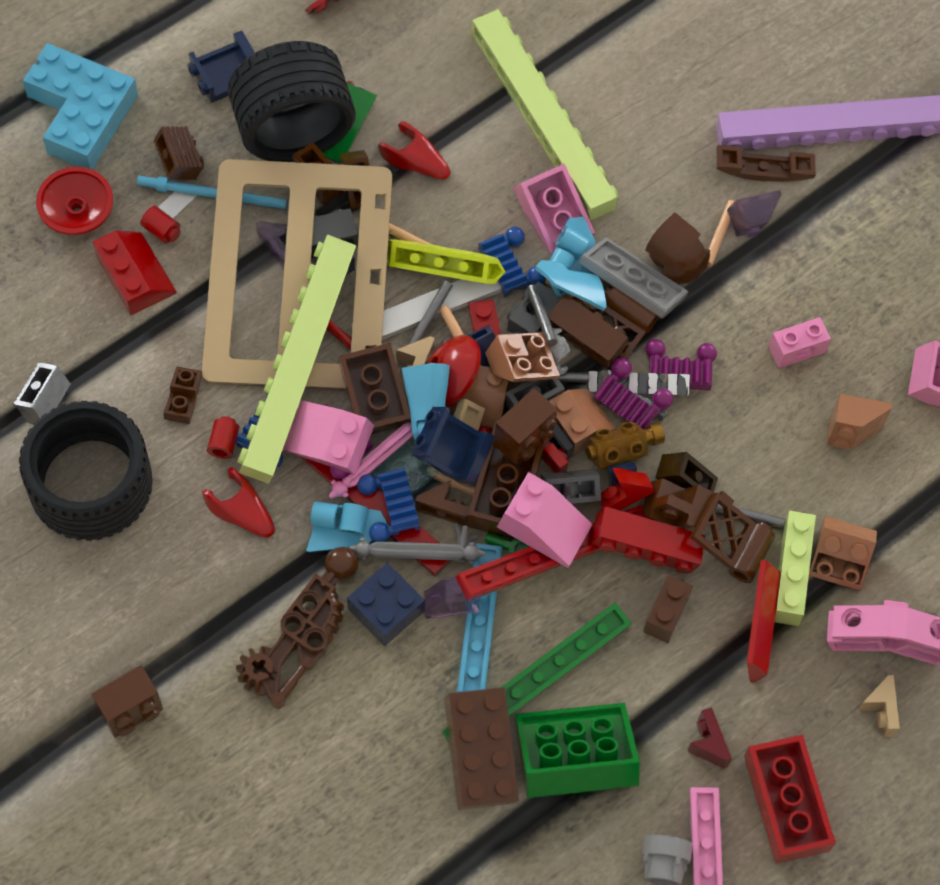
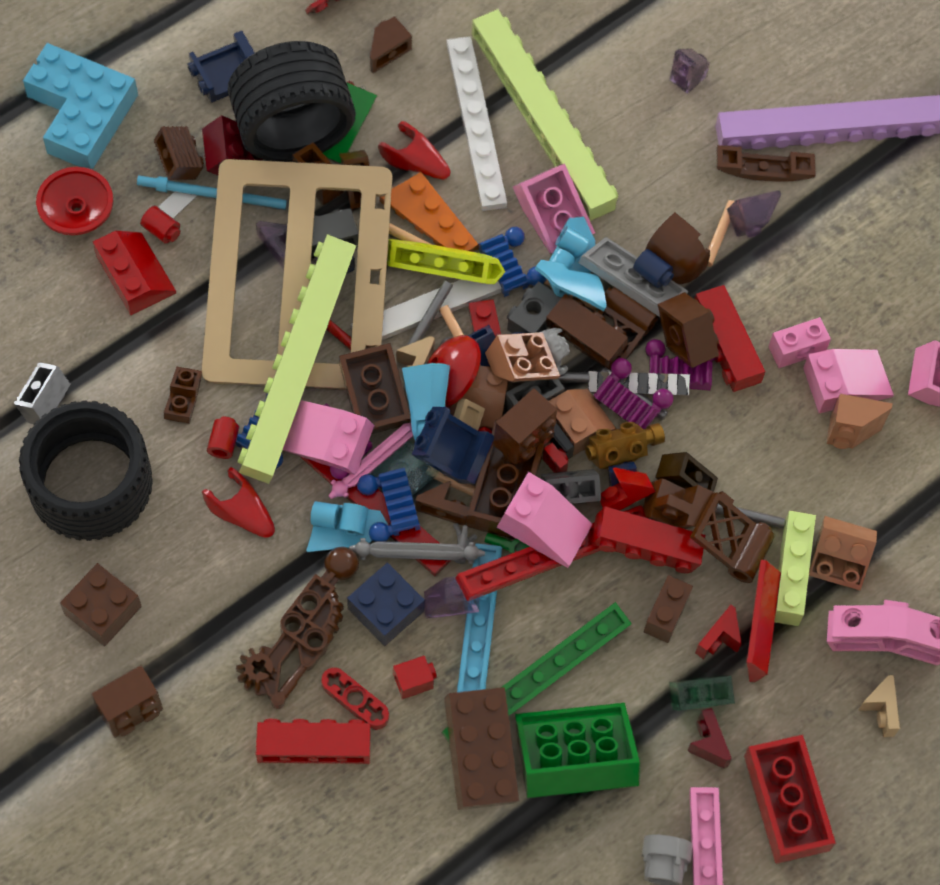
(101, 604): none -> reddish brown brick
(223, 142): none -> dark red slope
(313, 742): none -> red brick
(335, 691): none -> red beam
(389, 43): none -> reddish brown slope
(414, 676): none -> red brick
(429, 213): none -> orange wing
(476, 124): none -> white plate
(542, 315): flat silver bar -> none
(653, 268): none -> dark blue brick
(688, 69): none -> slope
(688, 329): none -> reddish brown brick
(702, 692): none -> clear green brick
(723, 631): none -> red slope
(735, 350): none -> red brick
(845, 372): none -> bright pink slope

